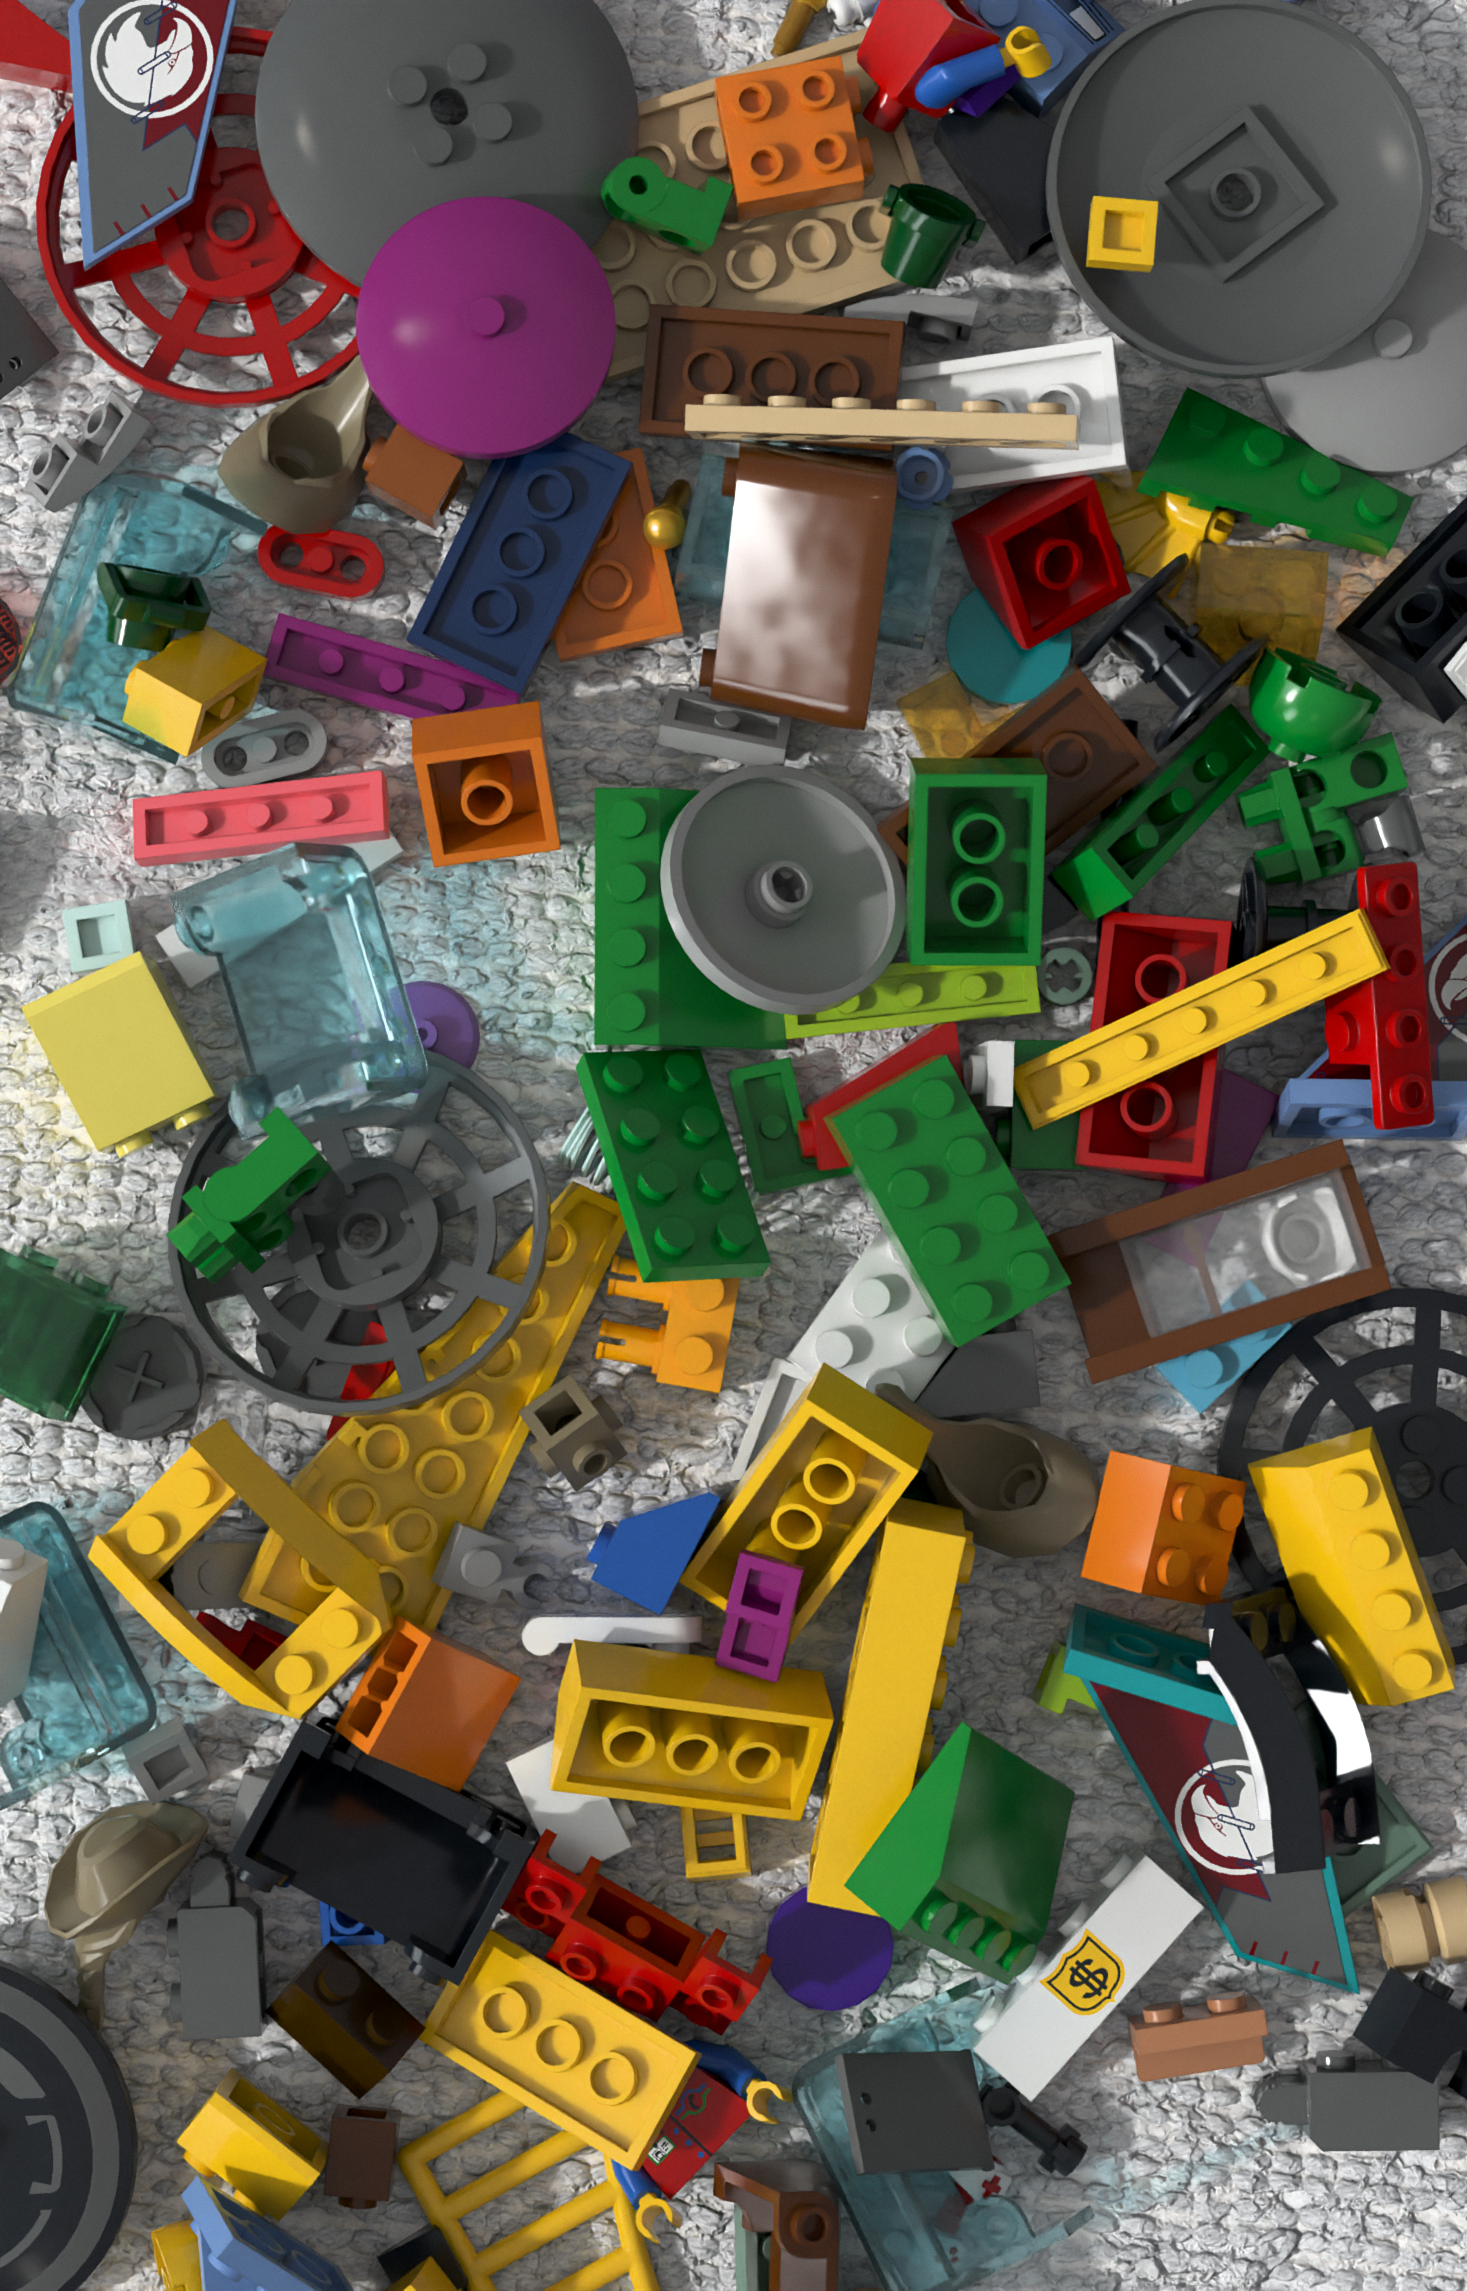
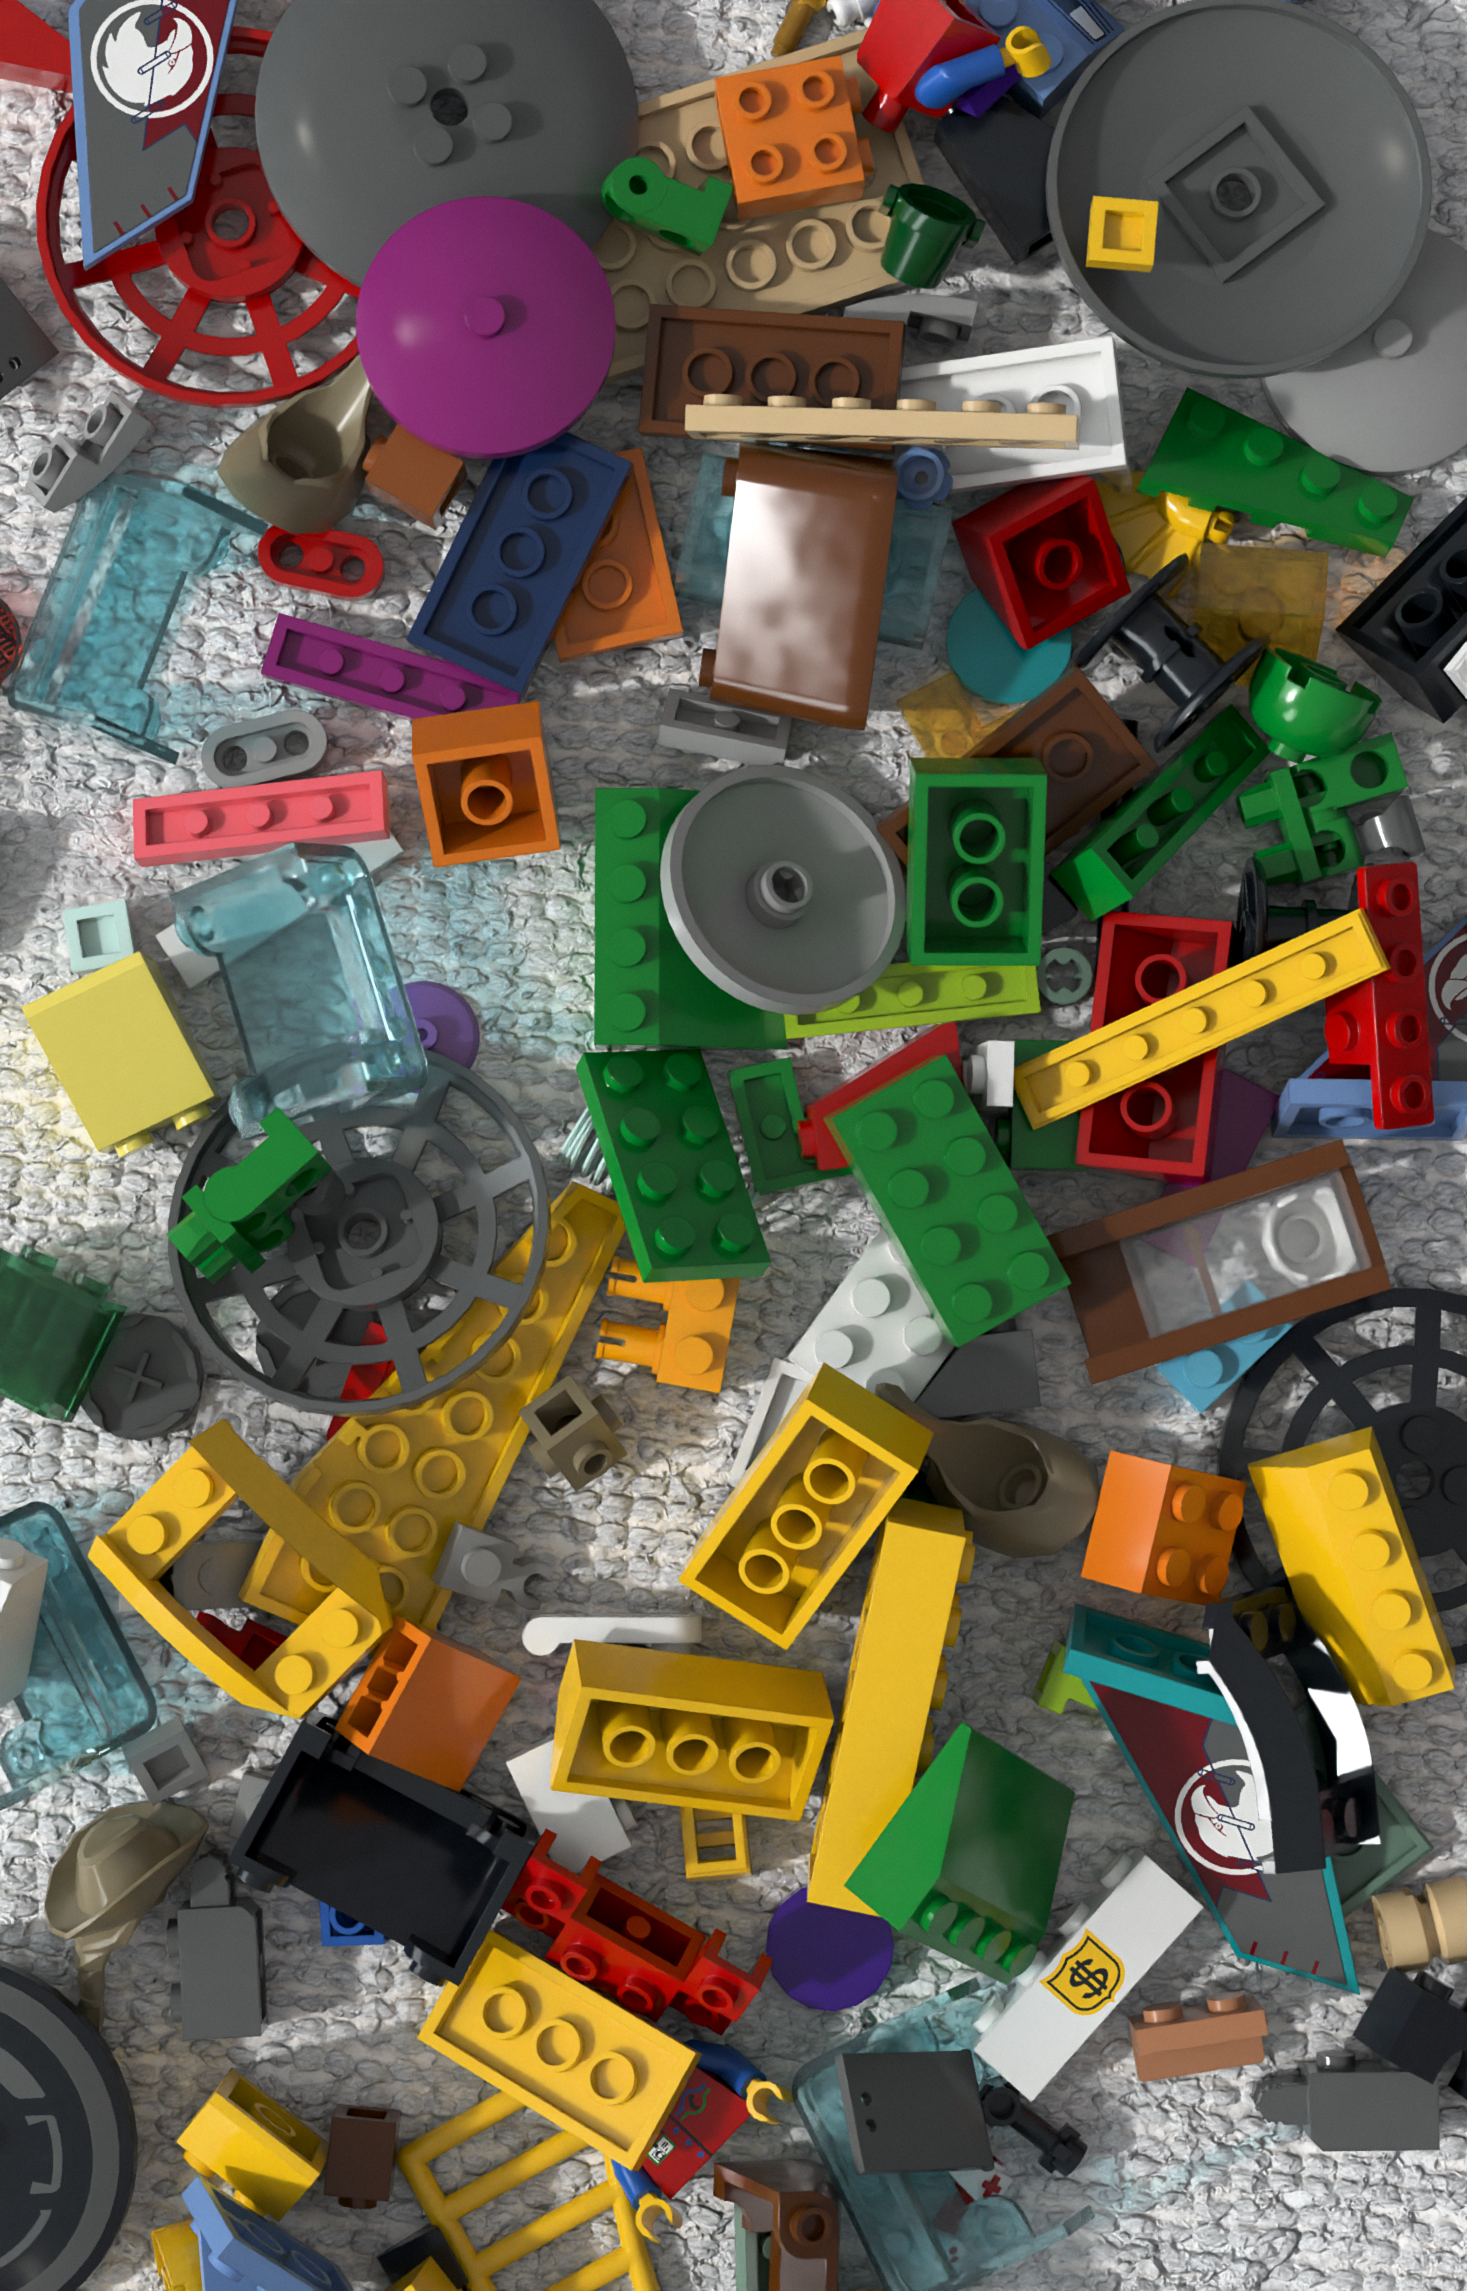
(150, 605): dark green piece -> none
(193, 690): yellow brick -> none
(345, 2020): dark brown brick -> none
(652, 1547): blue slope -> none
(666, 524): pearl gold piece -> none
(760, 1615): magenta slope -> none

